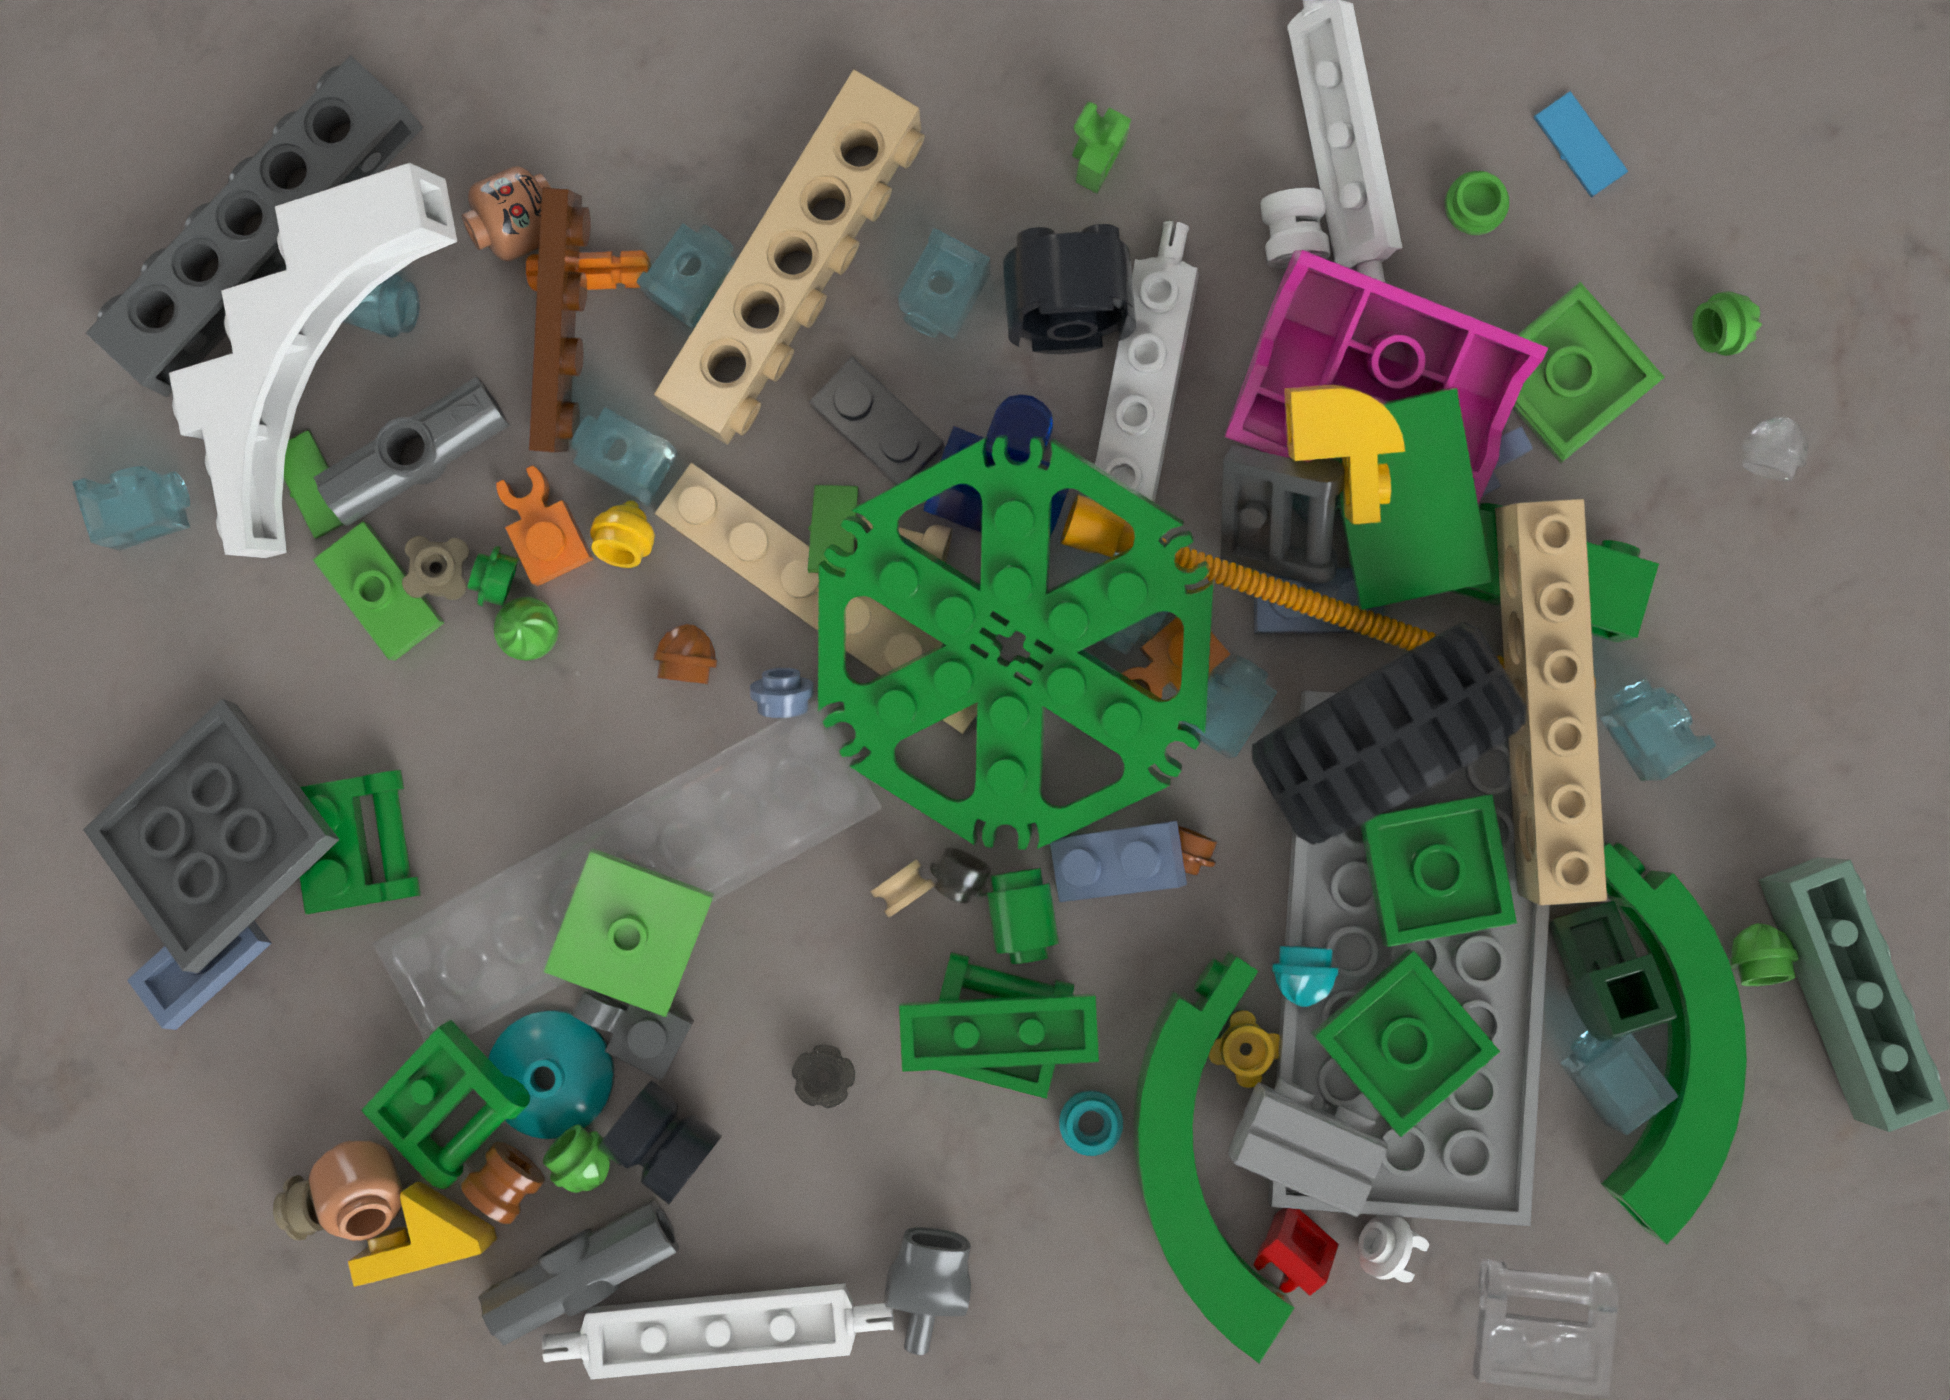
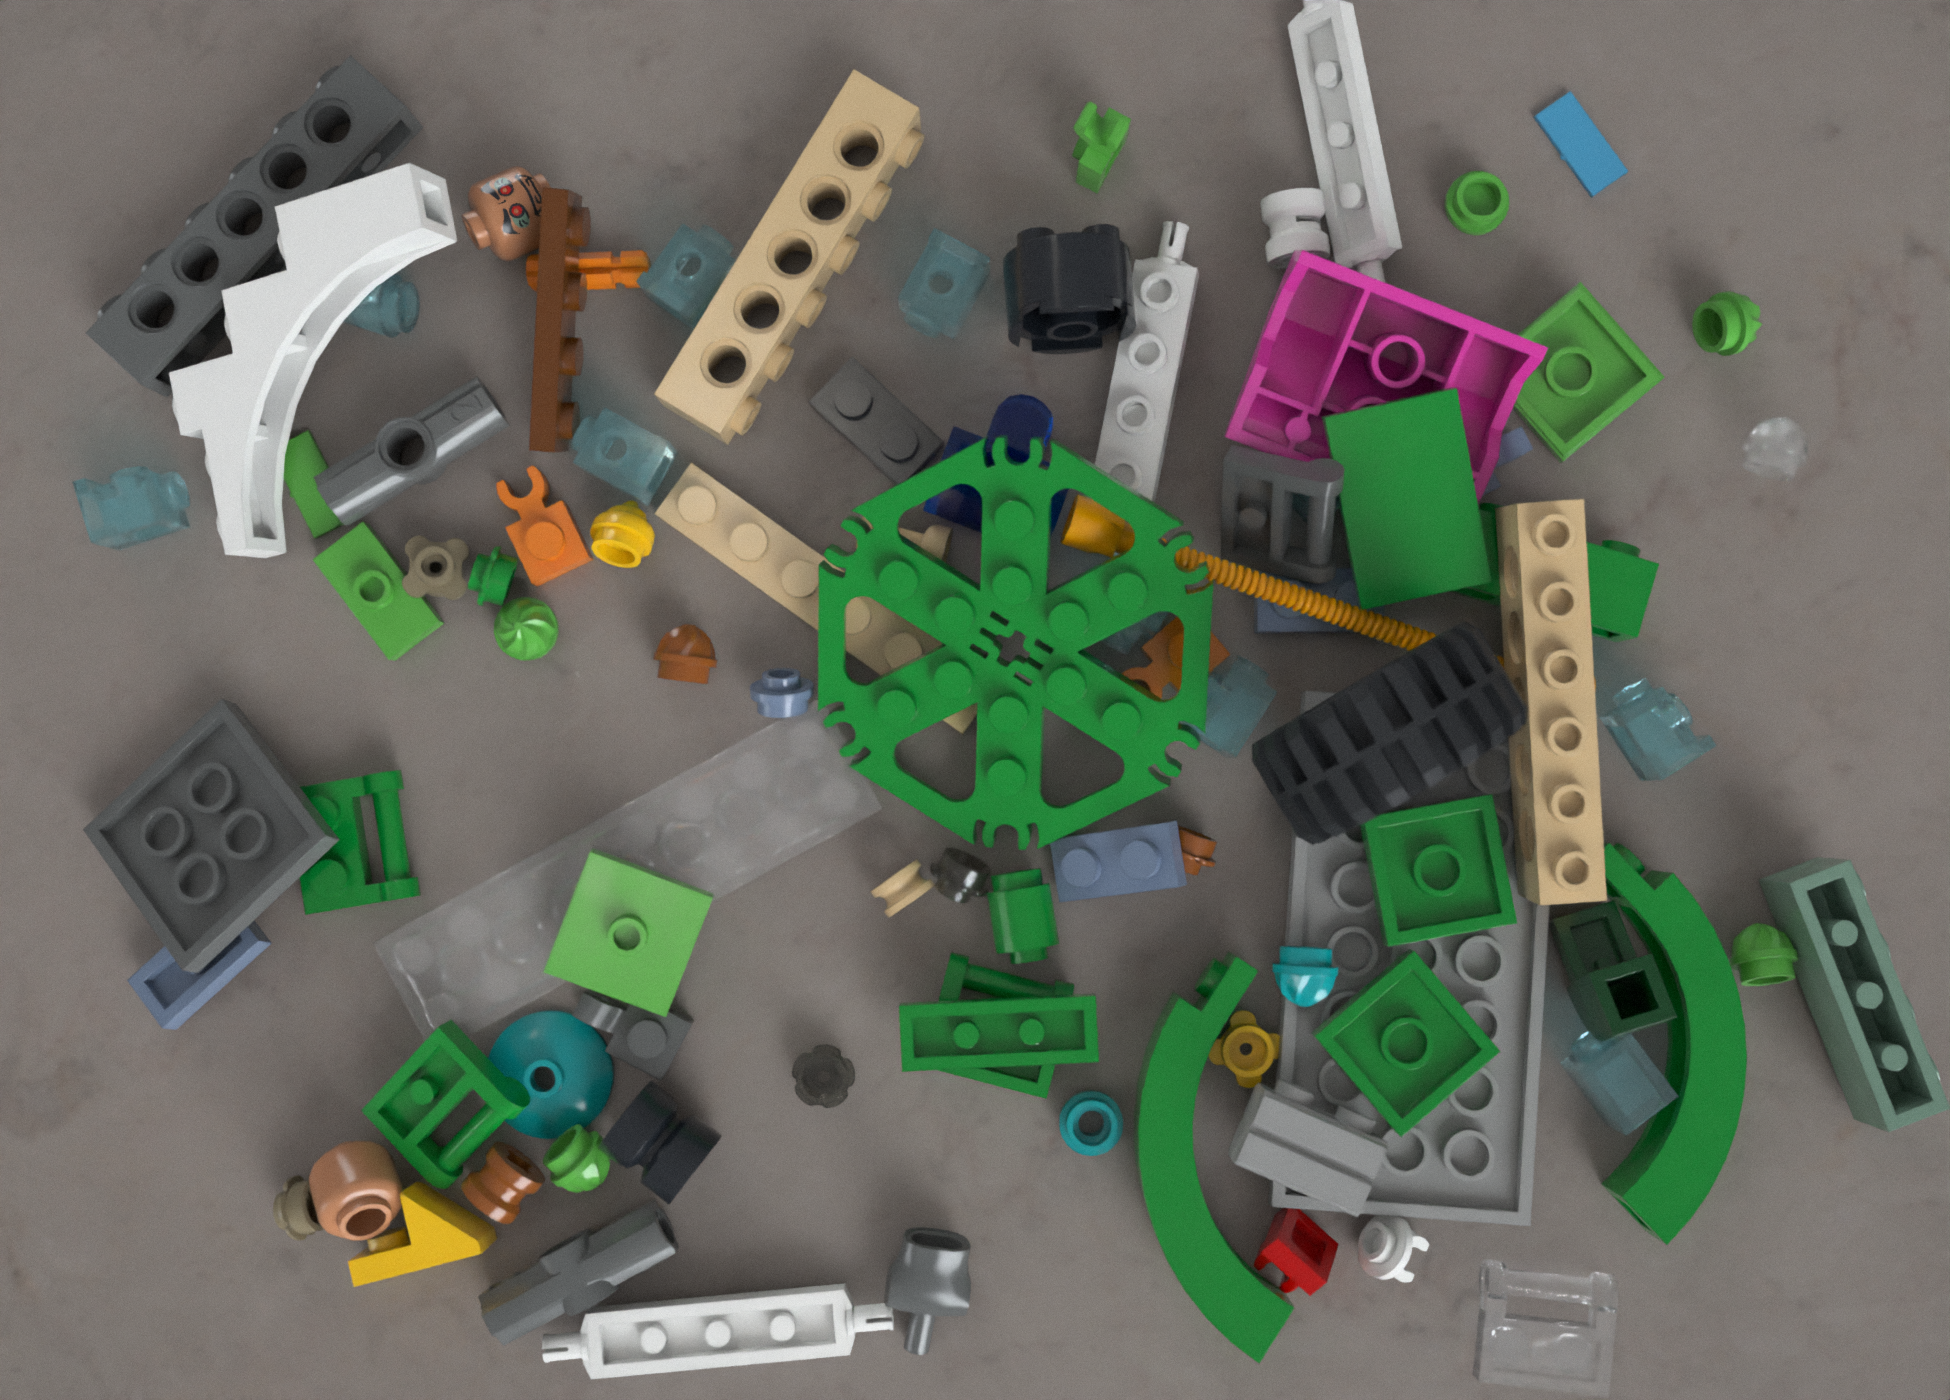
(829, 510): bright green window -> none
(1348, 425): yellow brick -> none

